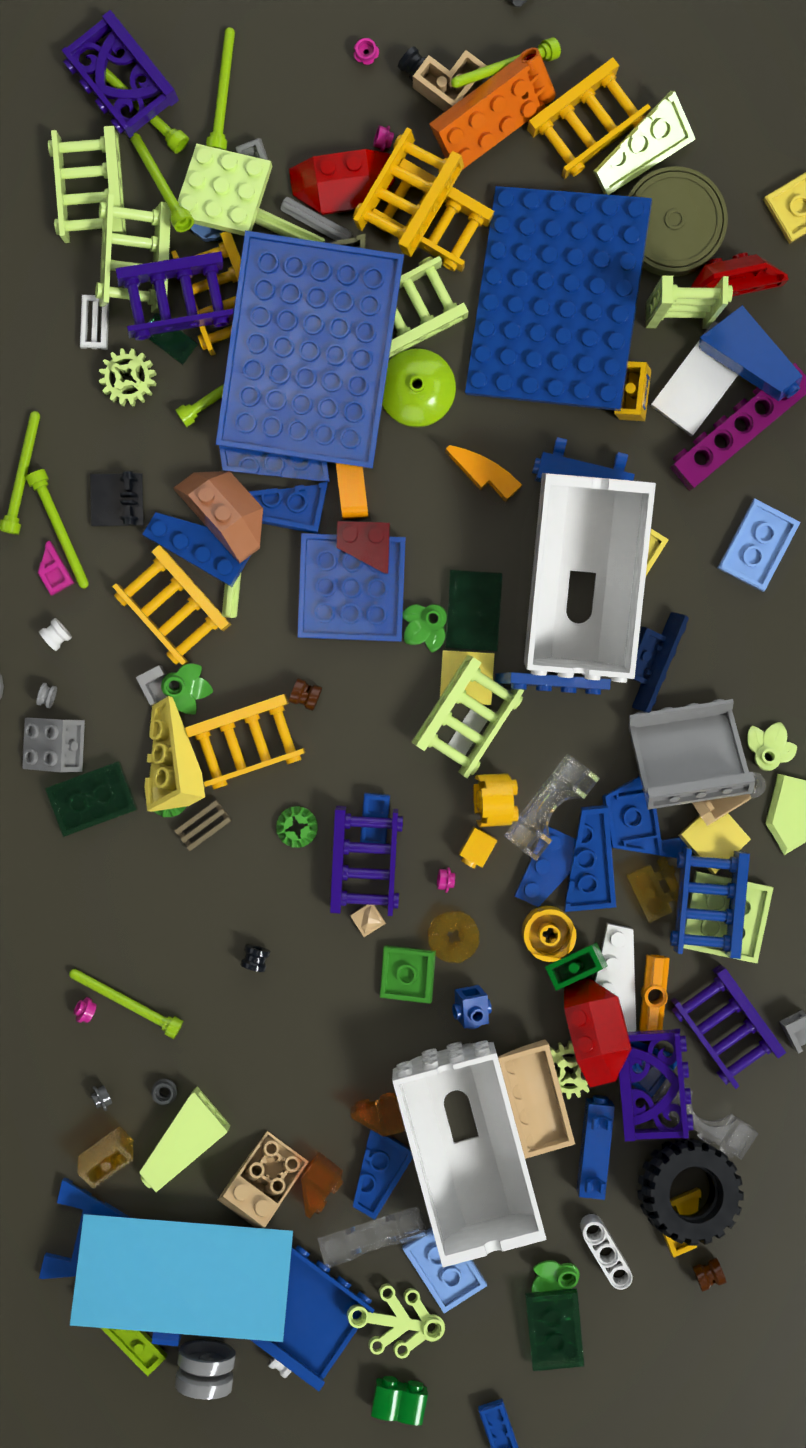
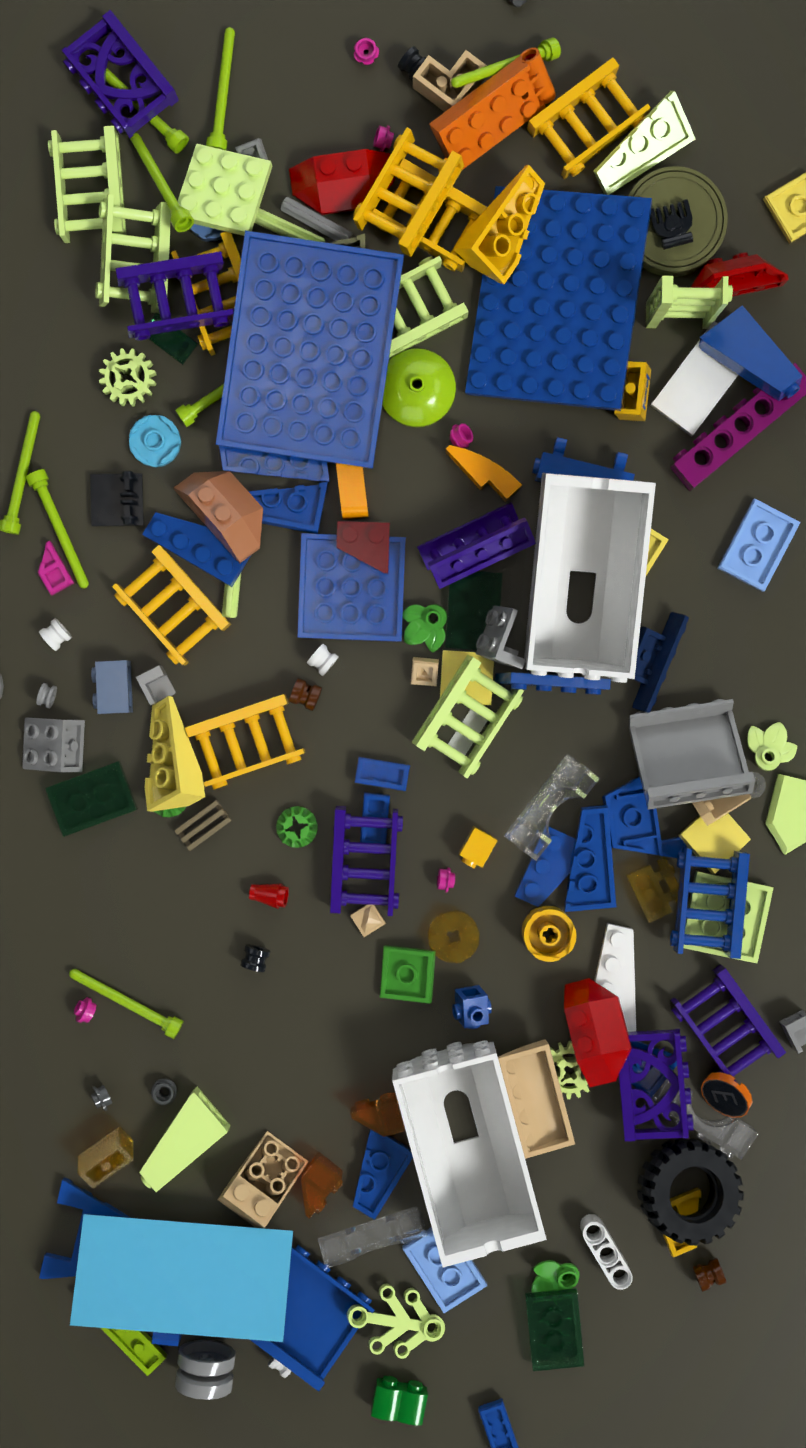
(84, 324): white tile -> none
(112, 687): none -> sand blue brick
(154, 440): none -> medium azure tile
(190, 687): bright green plate -> none
(270, 894): none -> red cone
(322, 659): none -> white wheel
(382, 773): none -> blue plate
(424, 671): none -> tan tile
(461, 435): none -> dark pink plate
(476, 545): none -> dark purple fence
(493, 640): none -> light grey bracket
(495, 800): yellow brick -> none
(498, 233): none -> yellow wedge
(576, 966): green brick -> none
(595, 1147): blue brick -> none
(654, 978): light orange piece -> none
(674, 227): none -> black piece
(726, 1095): none -> tile

